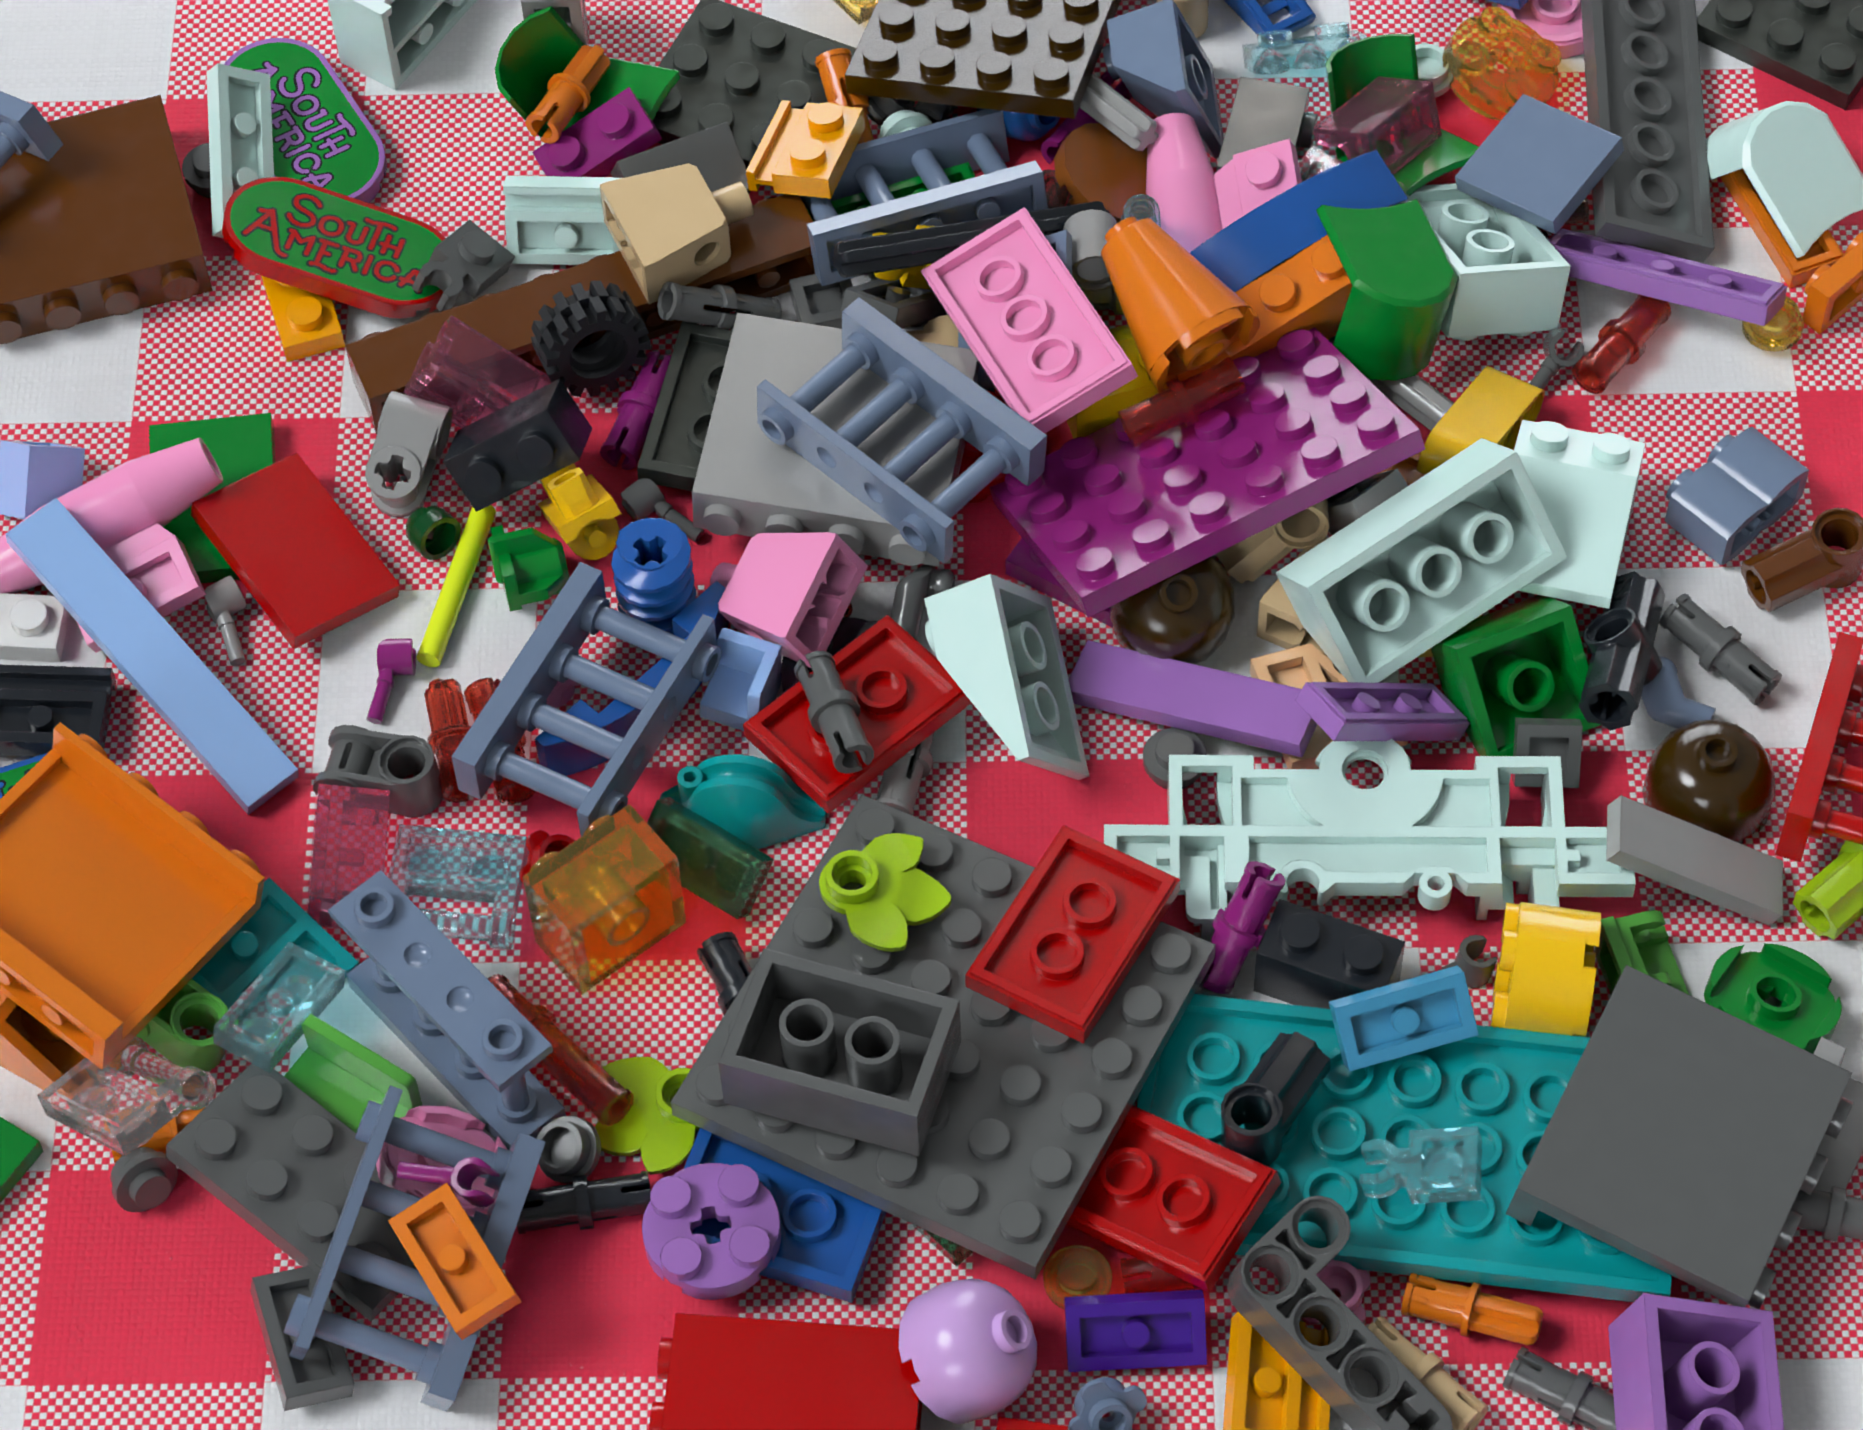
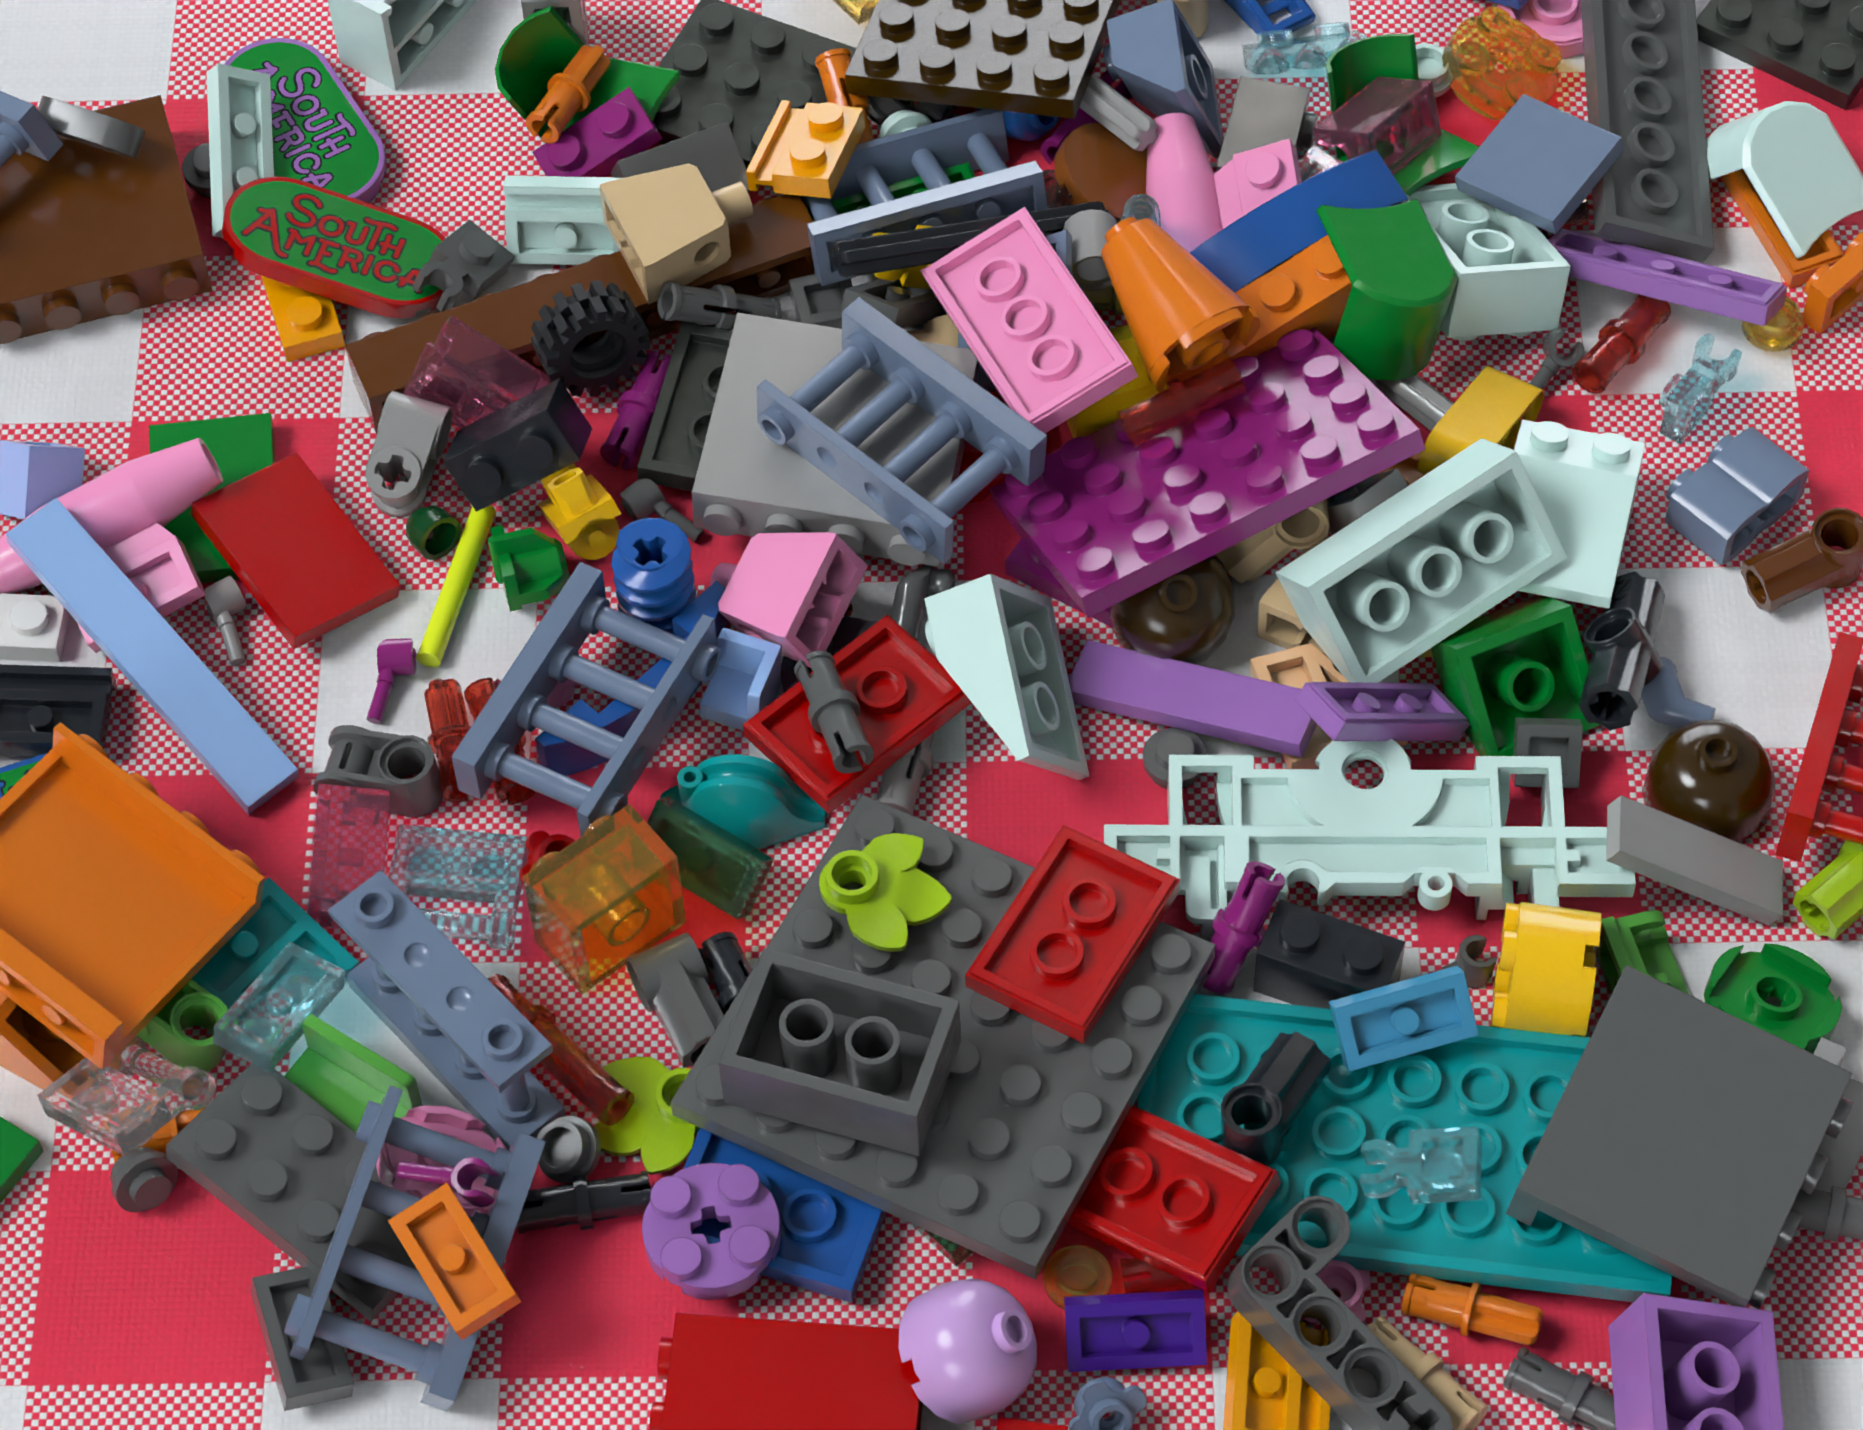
(92, 127): none -> dark grey beam
(676, 986): none -> dark grey piece
(1692, 395): none -> clear light blue plate
(1720, 649): dark grey pin -> none

